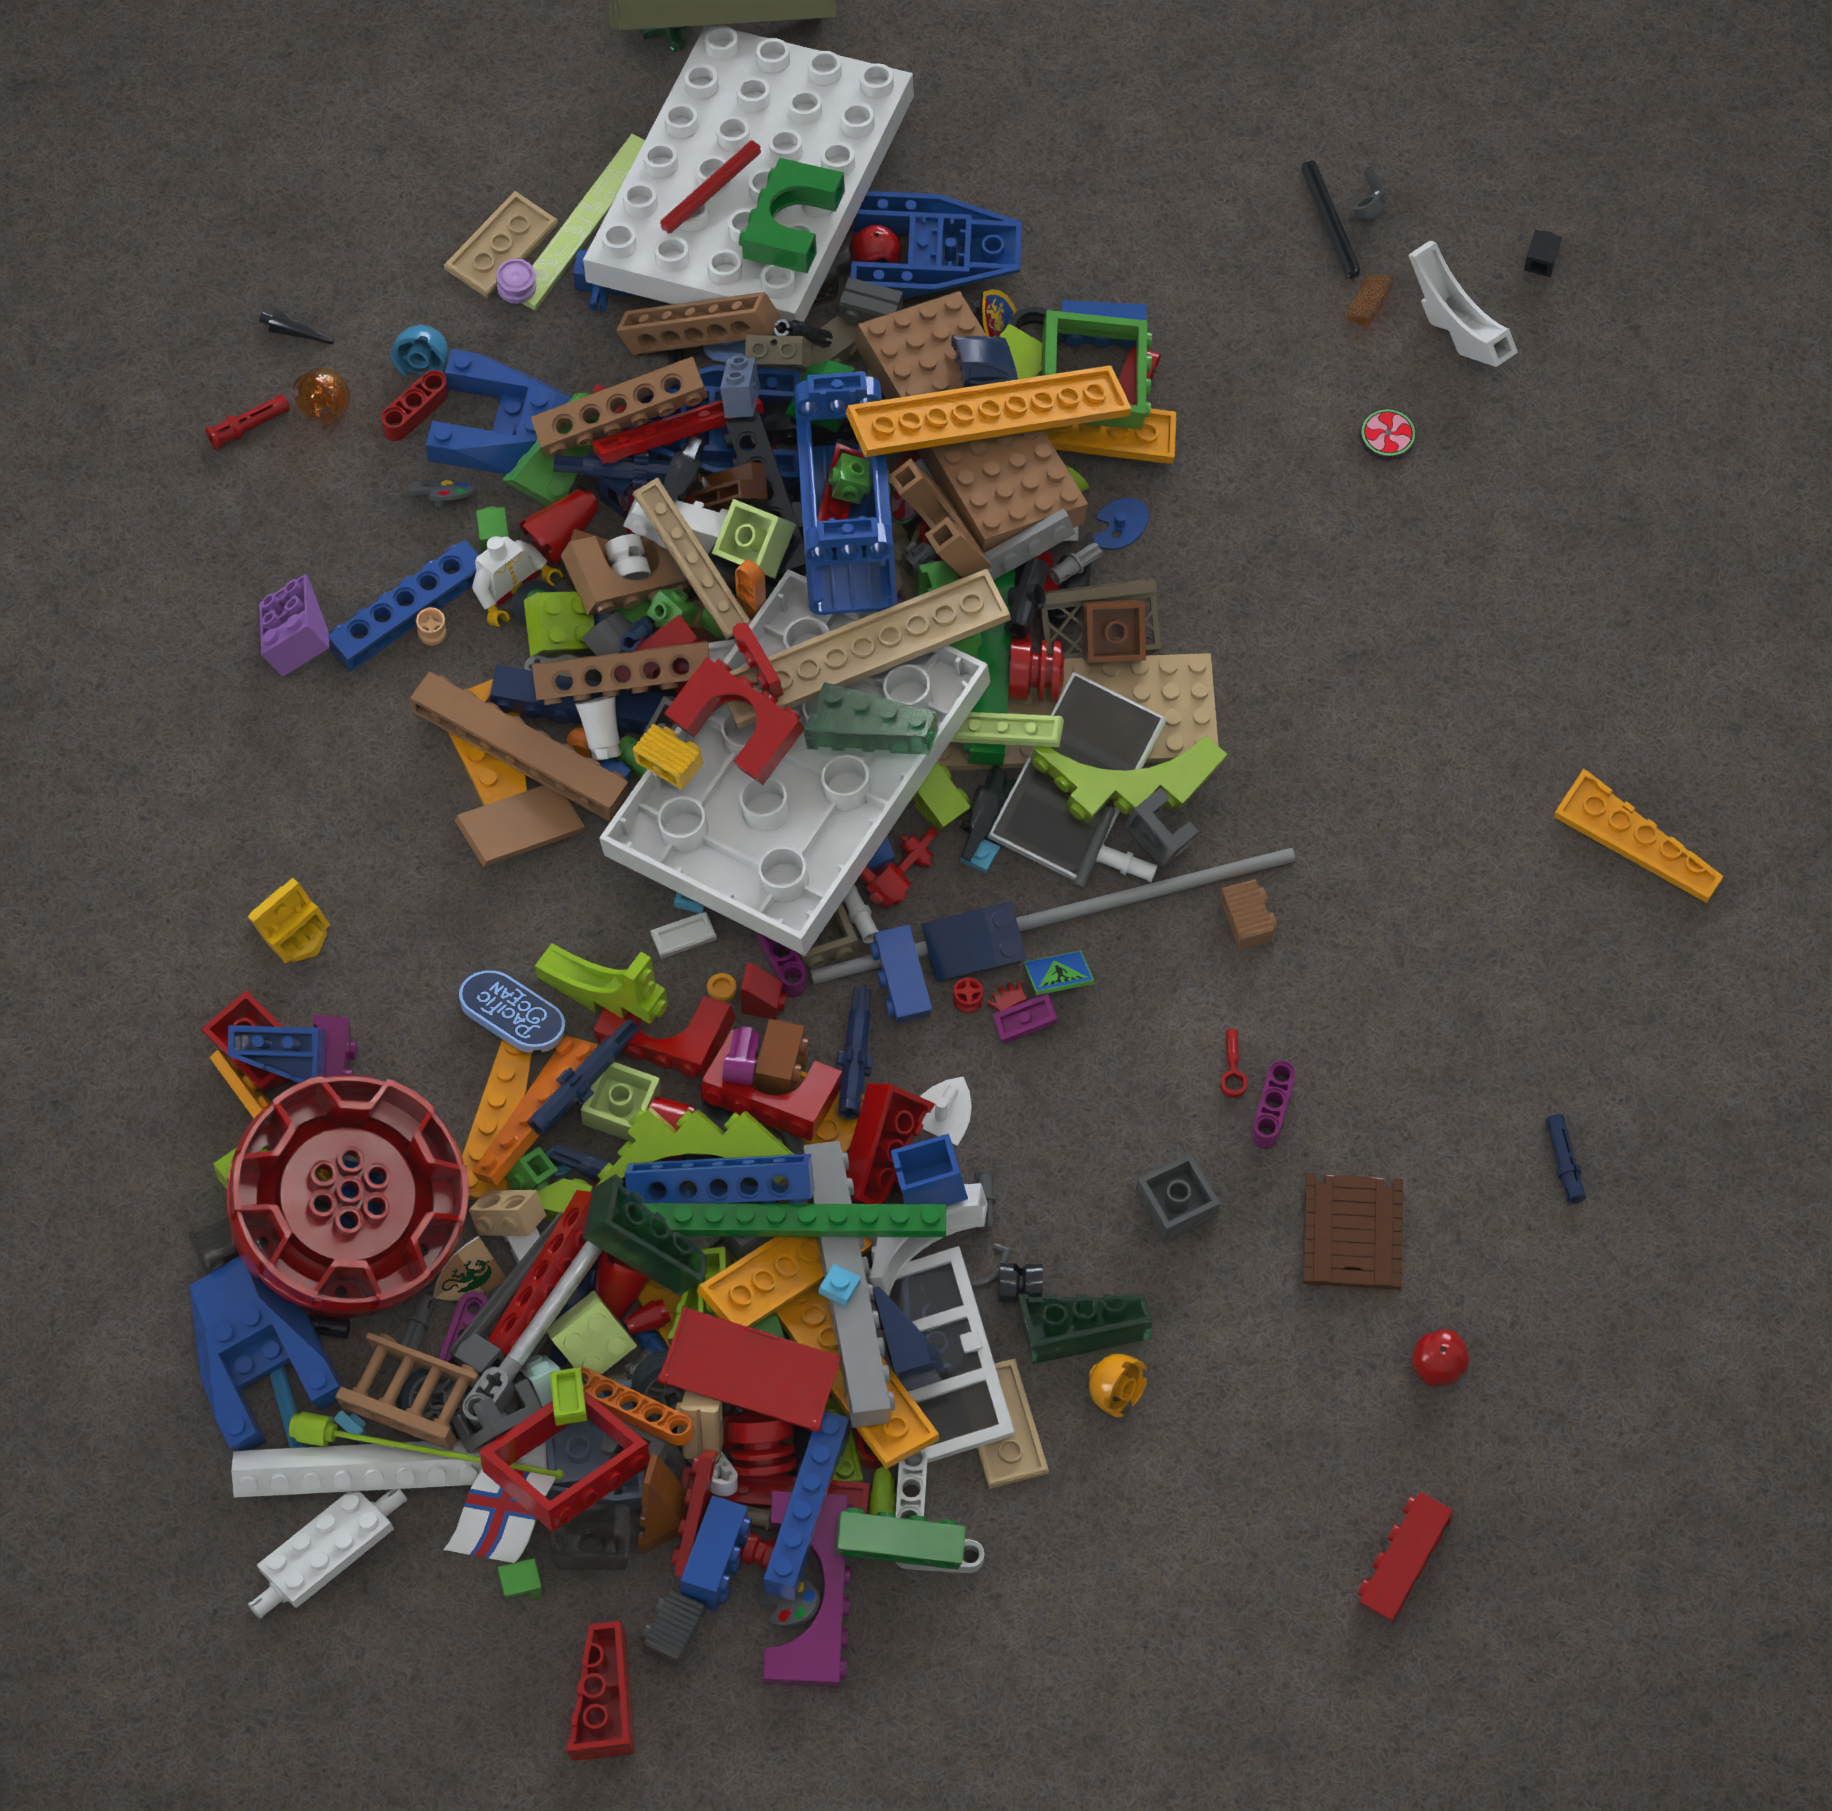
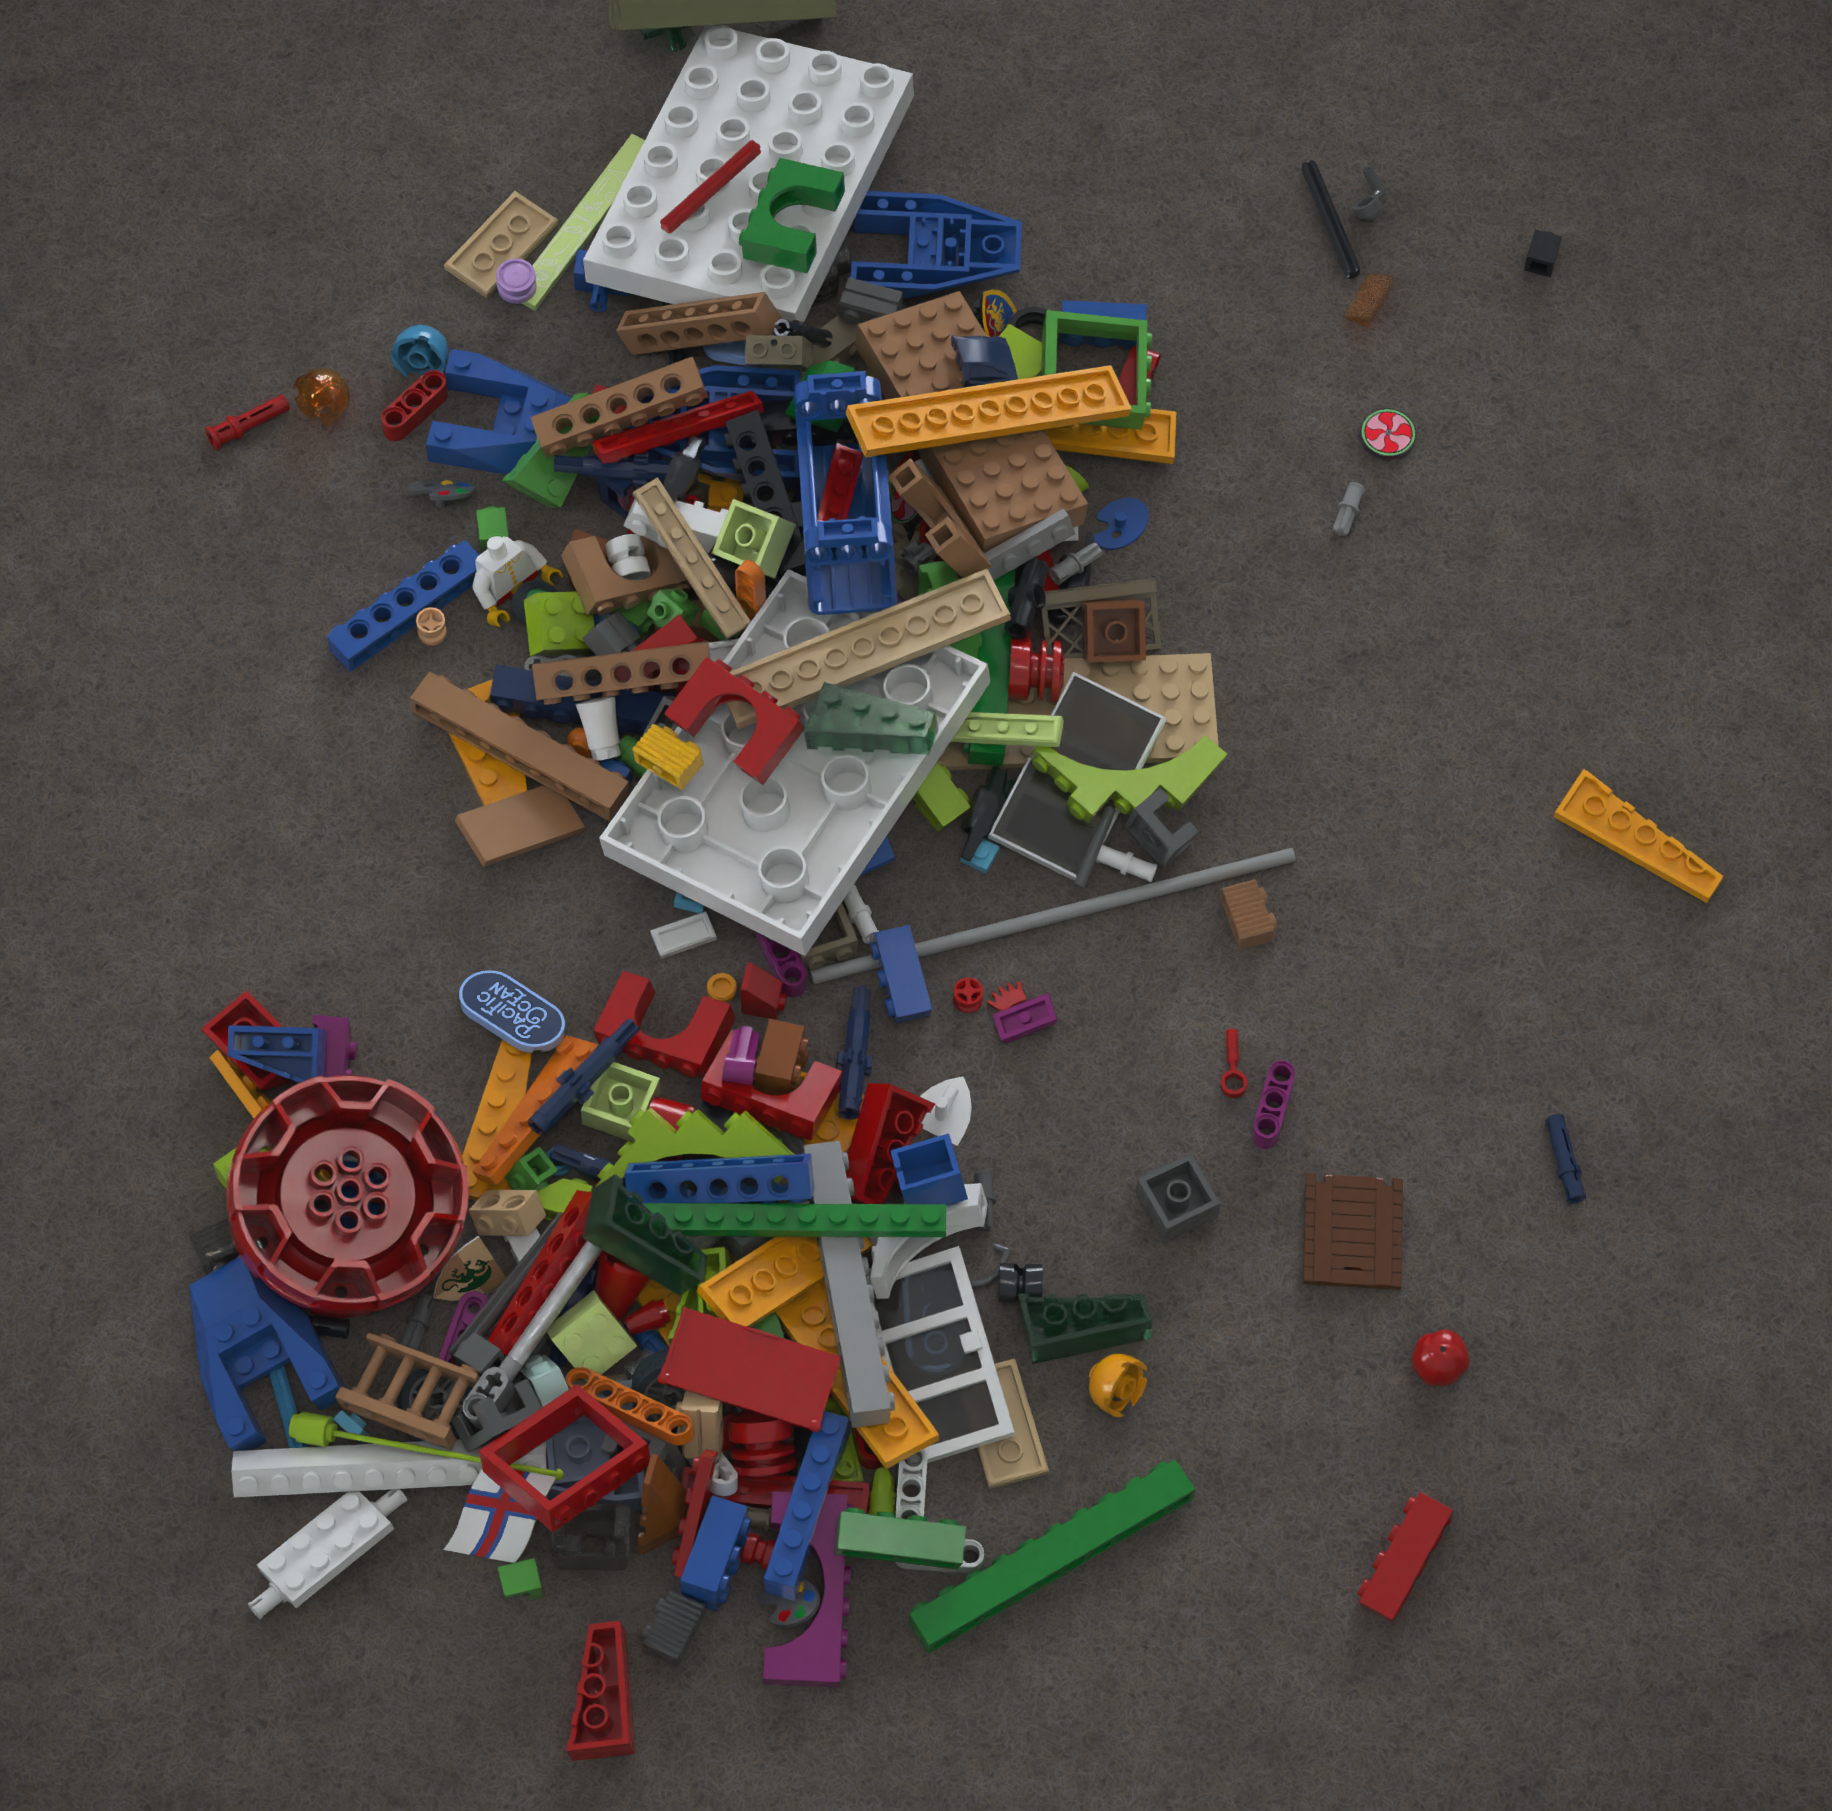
(284, 324): black piece -> none
(291, 923): yellow piece -> none
(292, 626): medium lavender slope -> none
(554, 525): red cone -> none
(568, 1396): lime tile -> none
(599, 986): lime arch -> none
(638, 632): dark blue pin -> none
(740, 387): sand blue brick -> none
(742, 483): reddish brown piece -> none
(757, 659): red hinge -> none
(839, 1285): medium azure plate -> none
(850, 478): bright green brick -> none
(874, 244): red piece -> none
(888, 883): red piece -> none
(913, 1357): dark blue slope -> none
(973, 941): dark blue slope -> none
(1051, 1555): none -> green brick
(1058, 972): piece -> none
(1348, 509): none -> light grey axle
(1452, 309): white arch -> none

